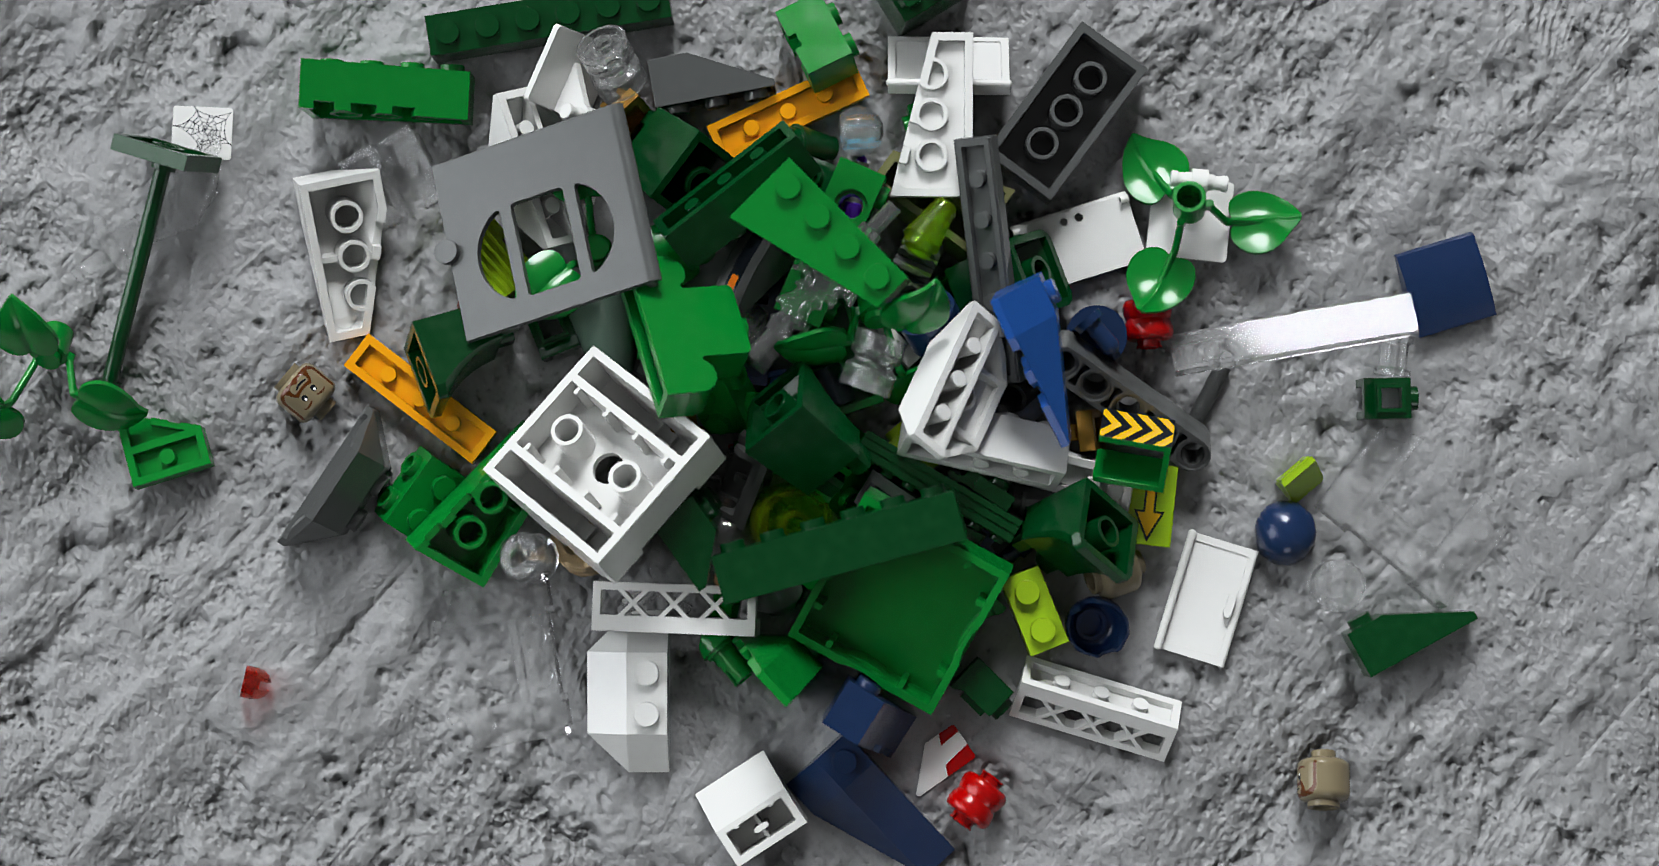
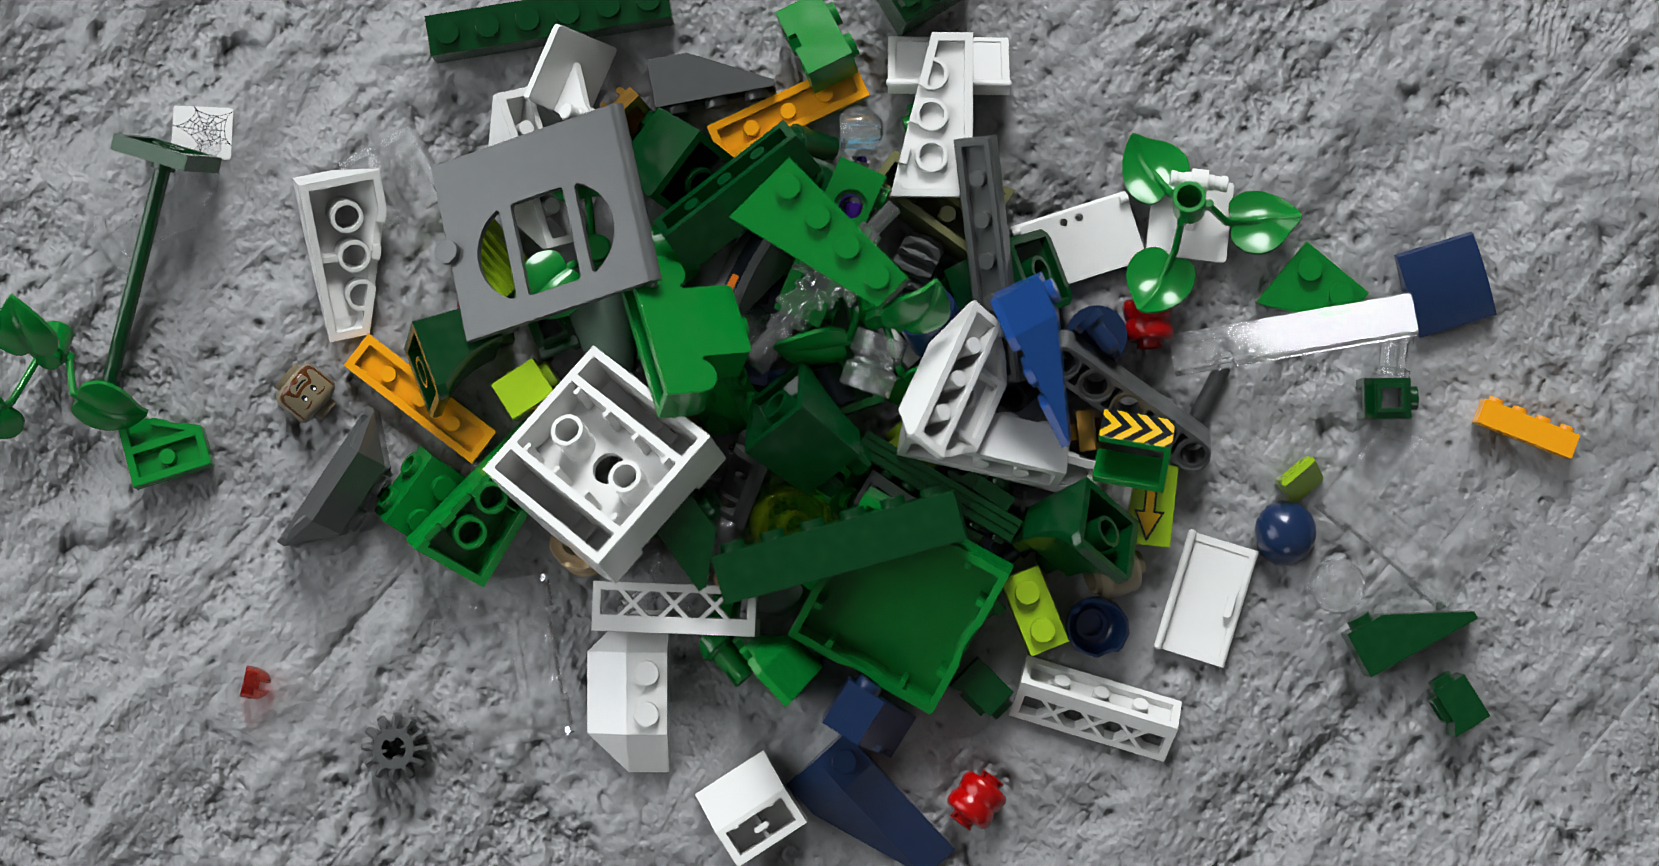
(386, 92): green wedge -> none
(391, 733): none -> dark grey gear
(526, 388): none -> lime brick
(529, 557): clear piece -> none
(611, 63): clear wheel -> none
(929, 229): clear neon green cone -> none
(942, 758): white sticker -> none
(1066, 112): dark grey brick -> none
(1310, 283): none -> green wing
(1323, 780): dark tan head -> none
(1456, 703): none -> dark green window
(1525, 428): none -> light orange piece

